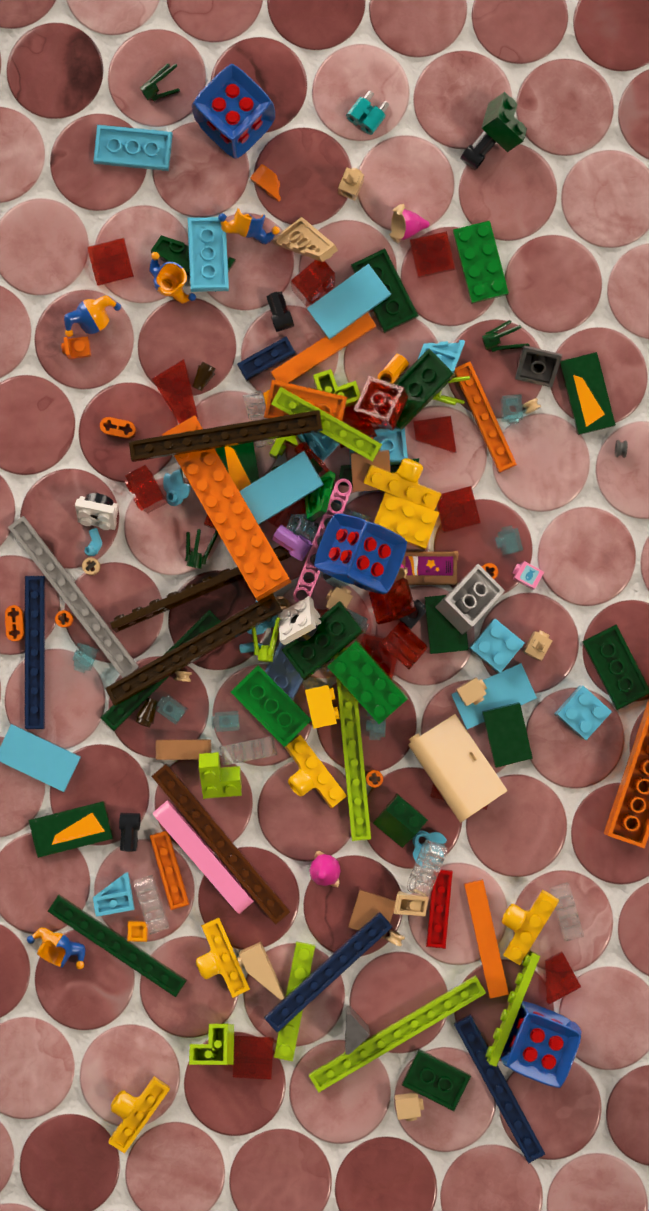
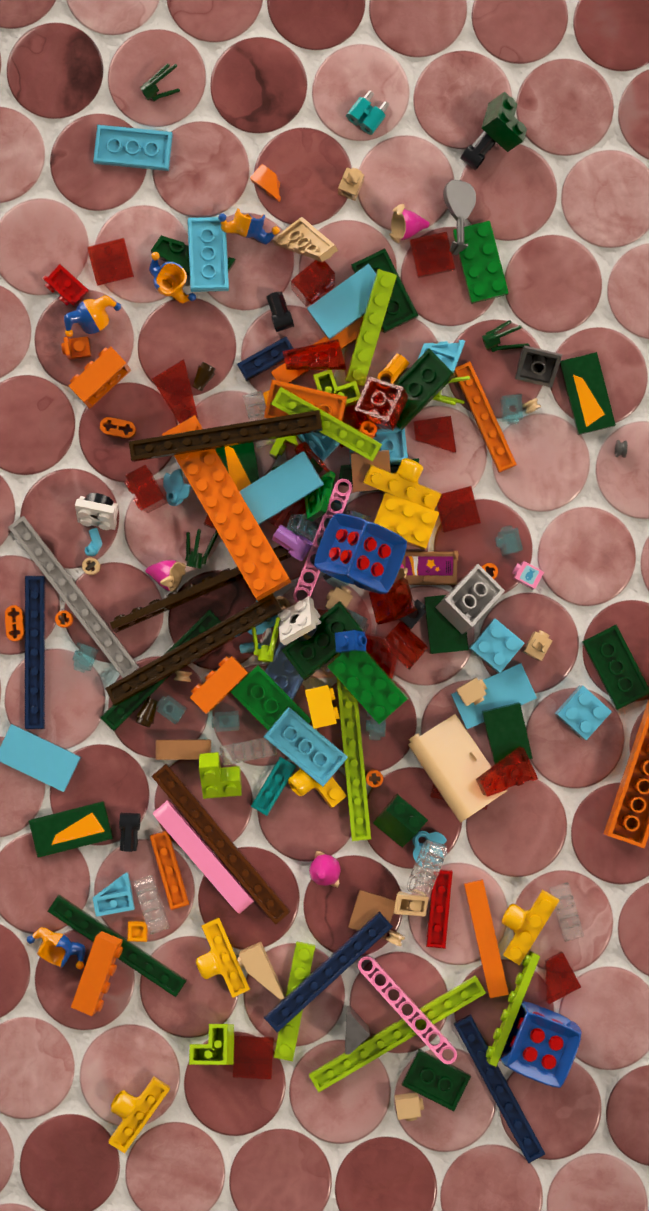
(66, 285): none -> red bracket
(97, 973): none -> orange brick
(99, 377): none -> orange brick
(167, 573): none -> hat
(218, 684): none -> orange brick
(233, 111): blue piece -> none
(273, 786): none -> teal tile
(305, 746): none -> medium azure tile
(315, 357): none -> clear red wing
(350, 641): none -> blue bracket
(371, 327): none -> lime plate
(371, 427): none -> orange bush
(415, 1015): none -> bright pink beam
(460, 201): none -> piece
(508, 772): none -> clear red wing

